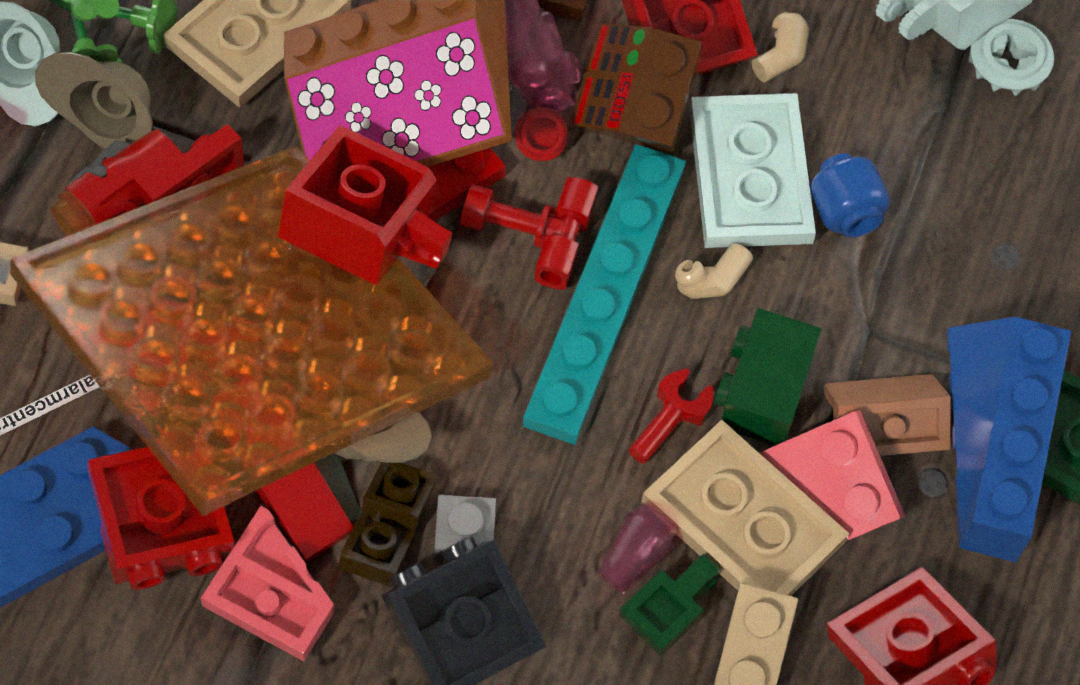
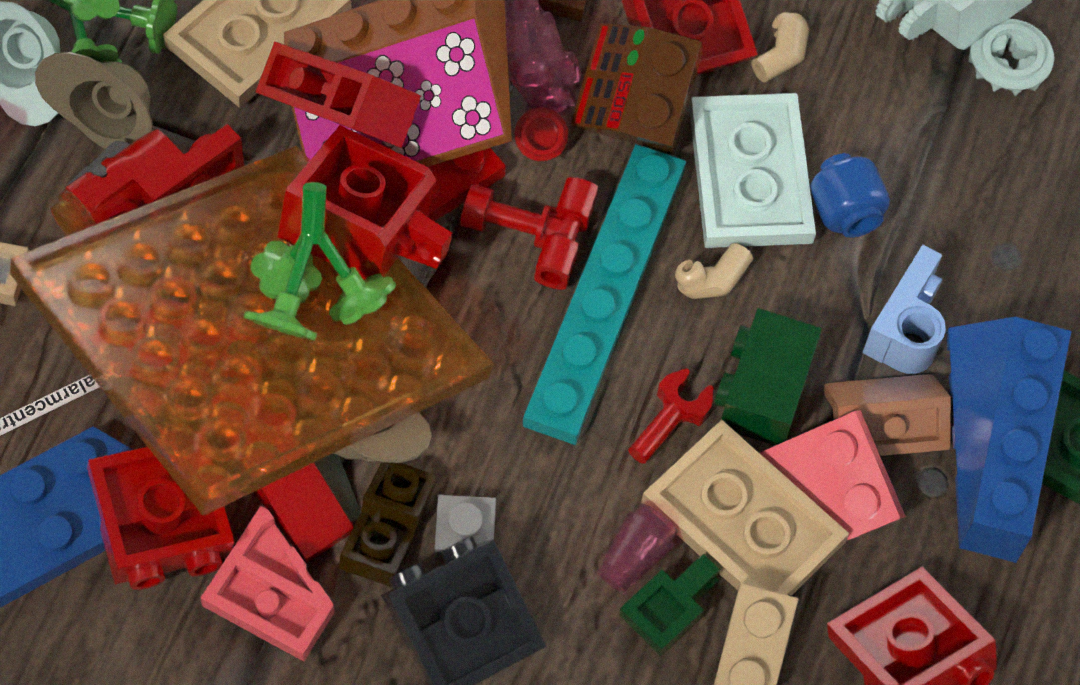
(289, 275): none -> bright green plant
(338, 94): none -> red slope
(908, 313): none -> light blue plate

